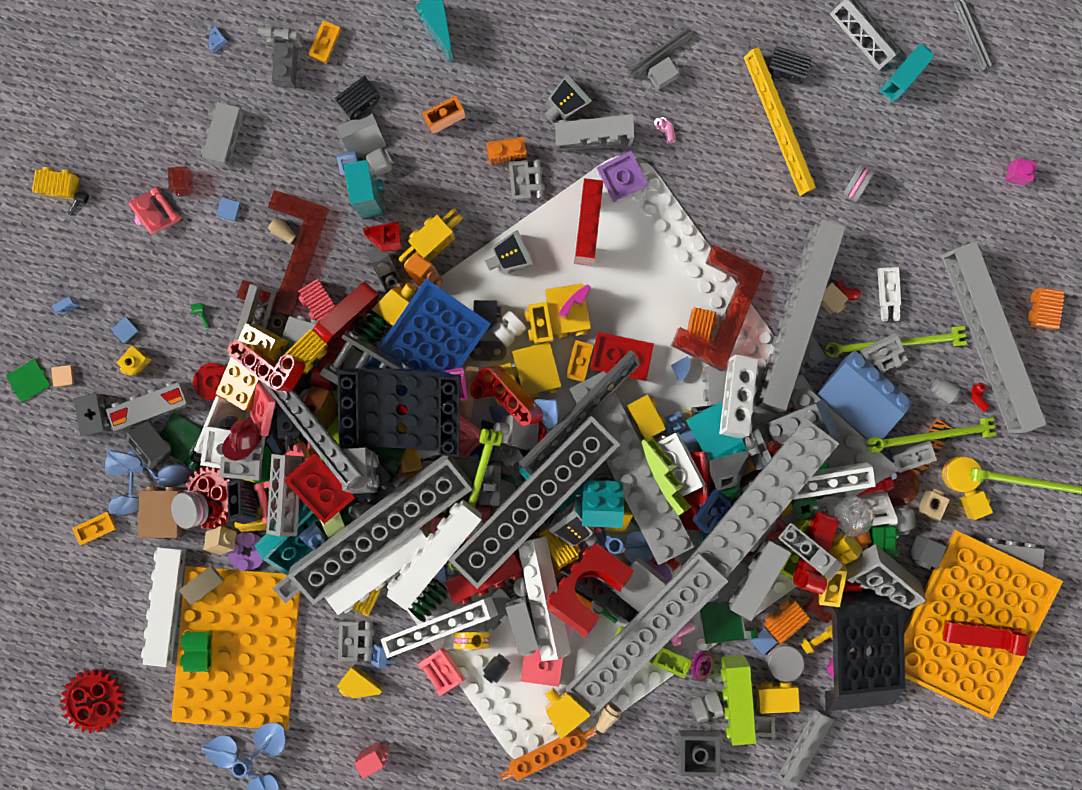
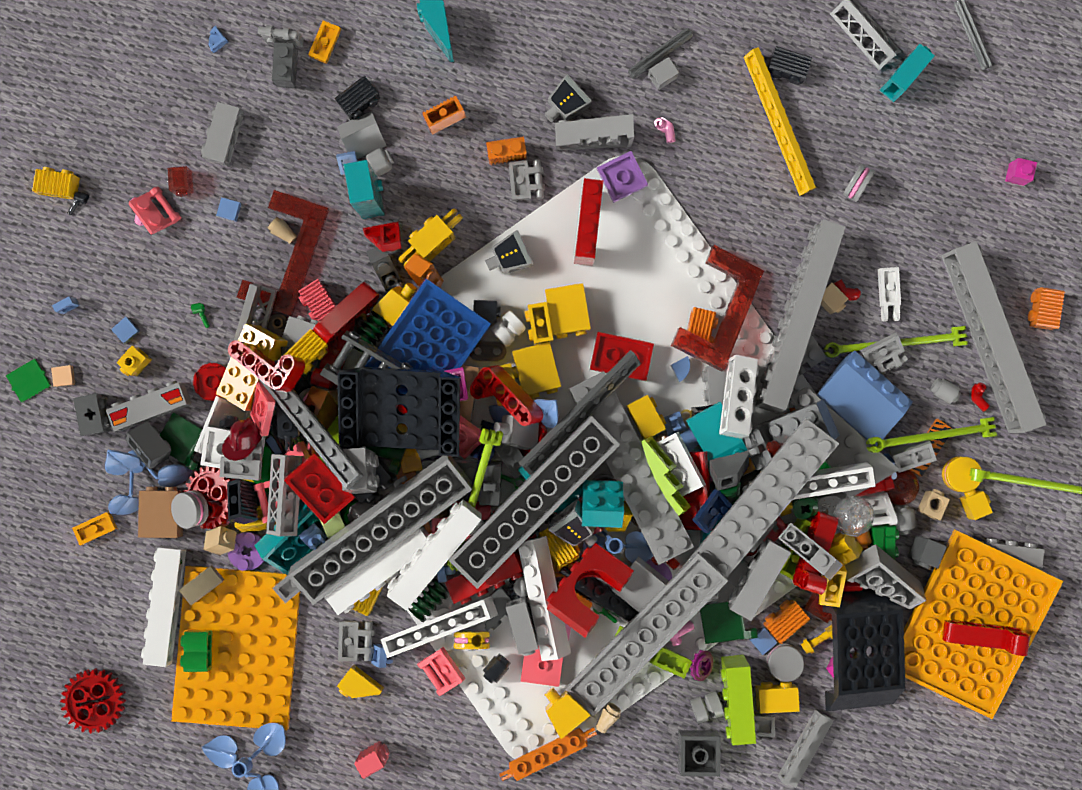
(578, 297): dark pink slope -> none
(579, 361): light orange plate -> none

